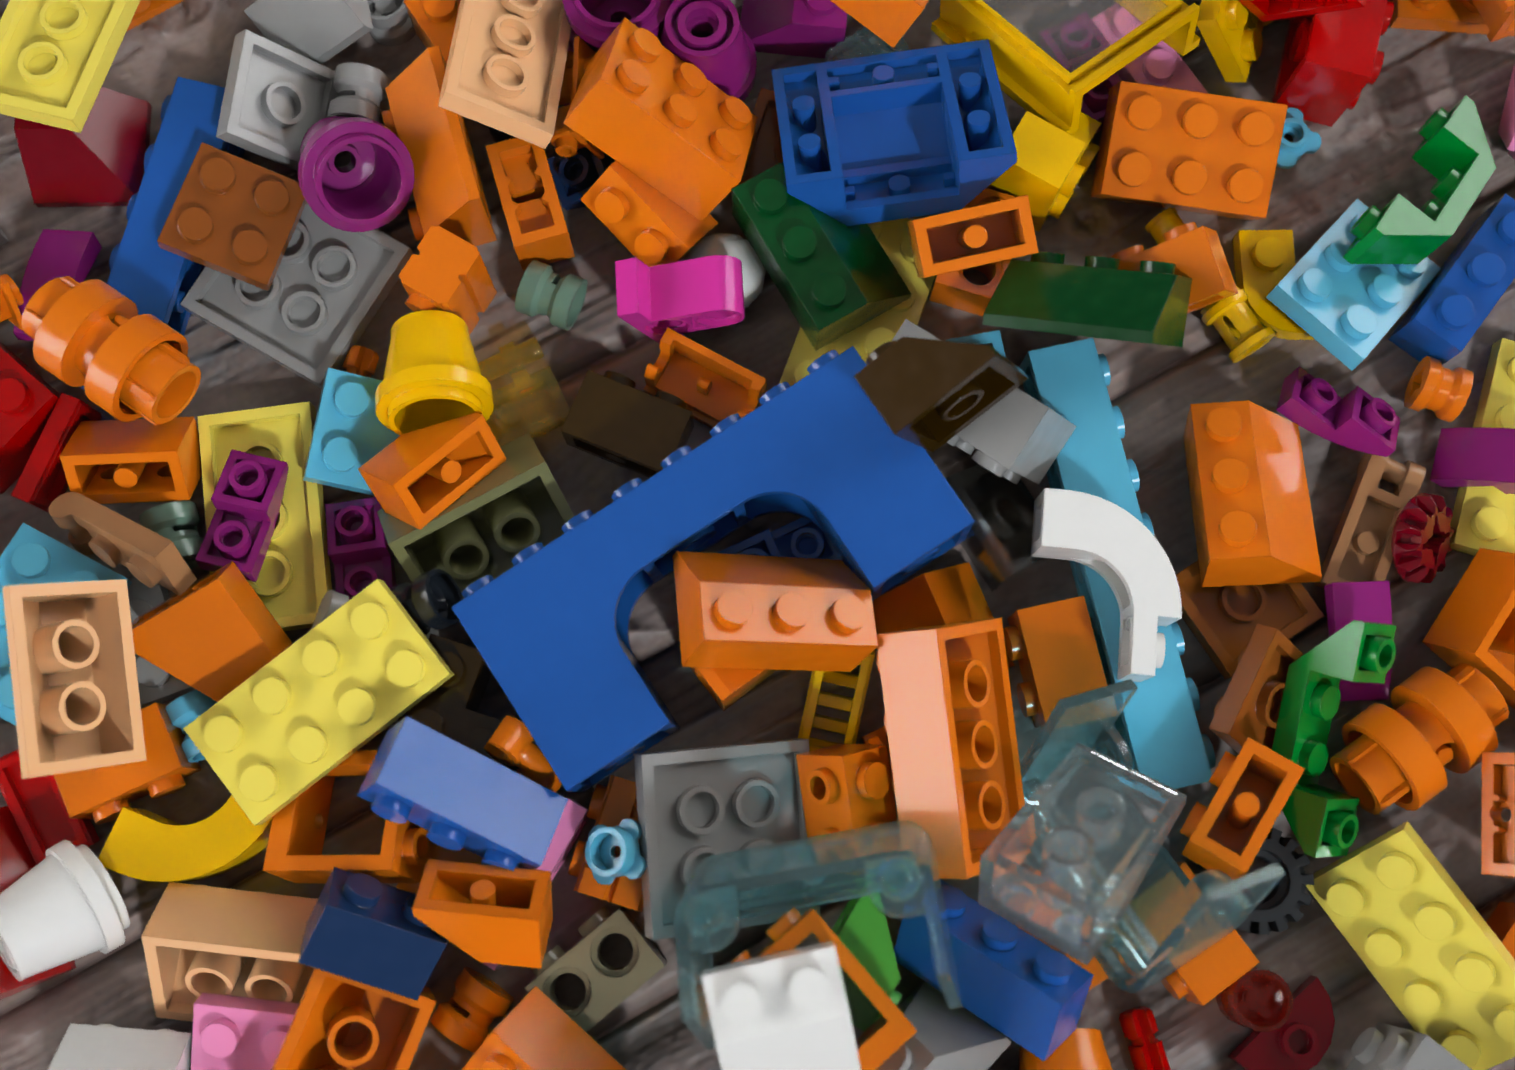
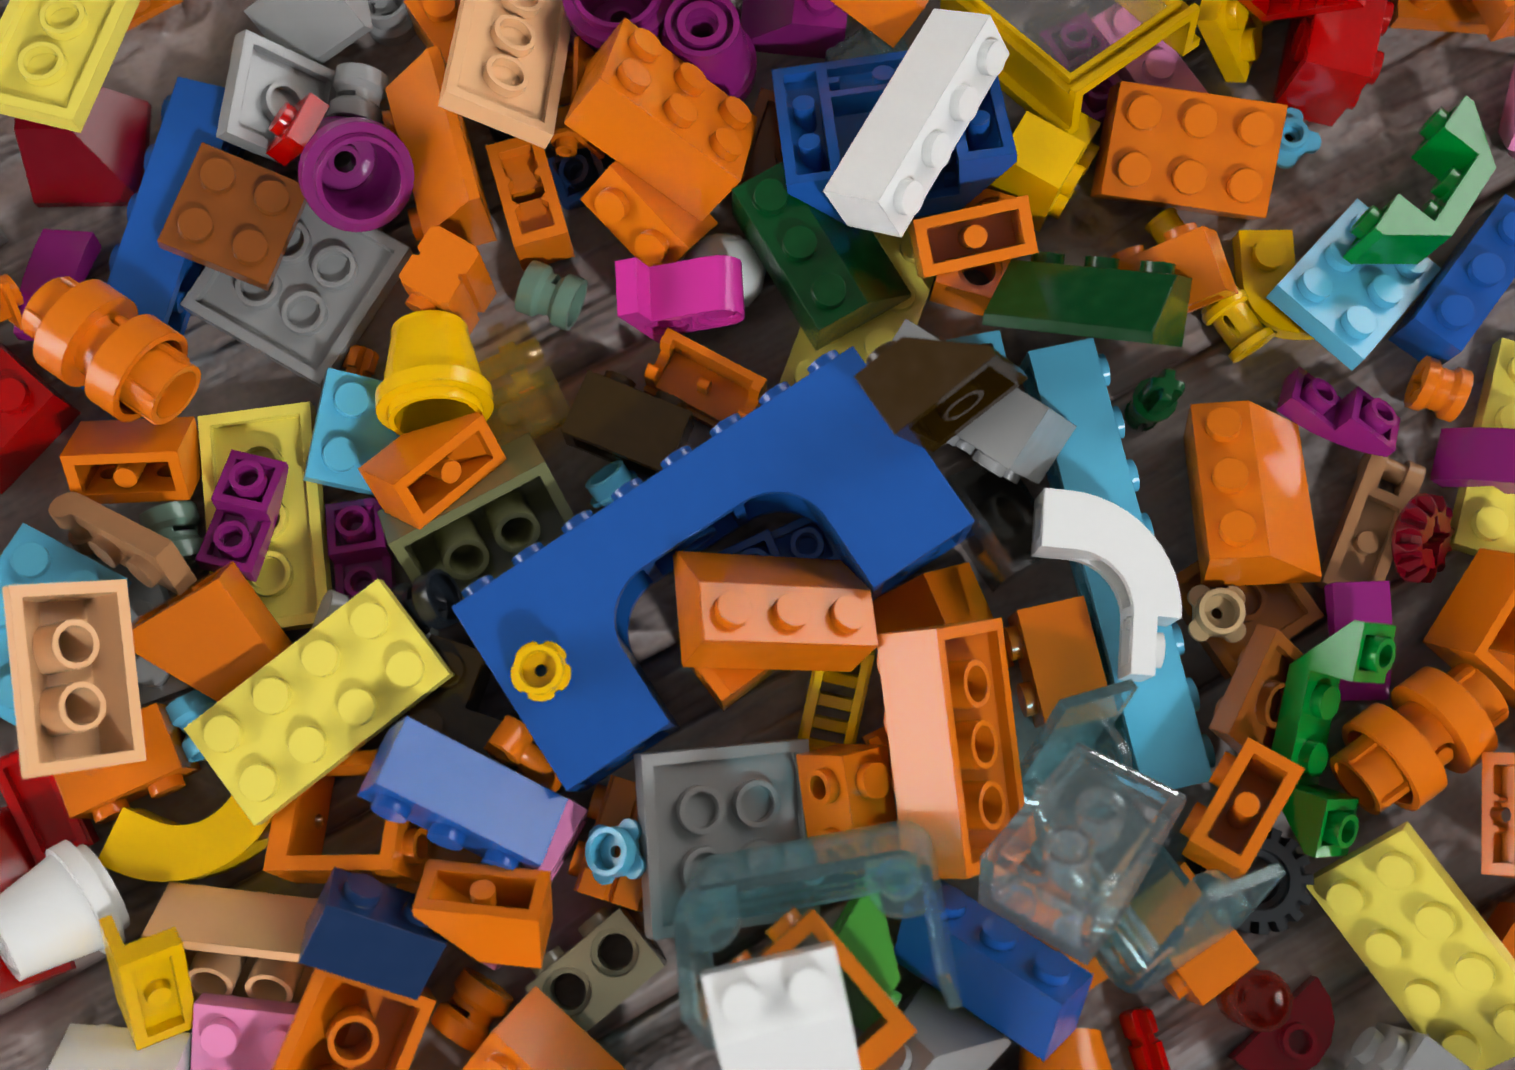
(43, 473): red tile -> none
(150, 983): none -> yellow panel
(295, 127): none -> red plate
(524, 670): none -> yellow plate
(606, 481): none -> medium azure plate
(917, 121): none -> white brick
(1154, 400): none -> dark green axle
(1232, 607): none -> tan plate

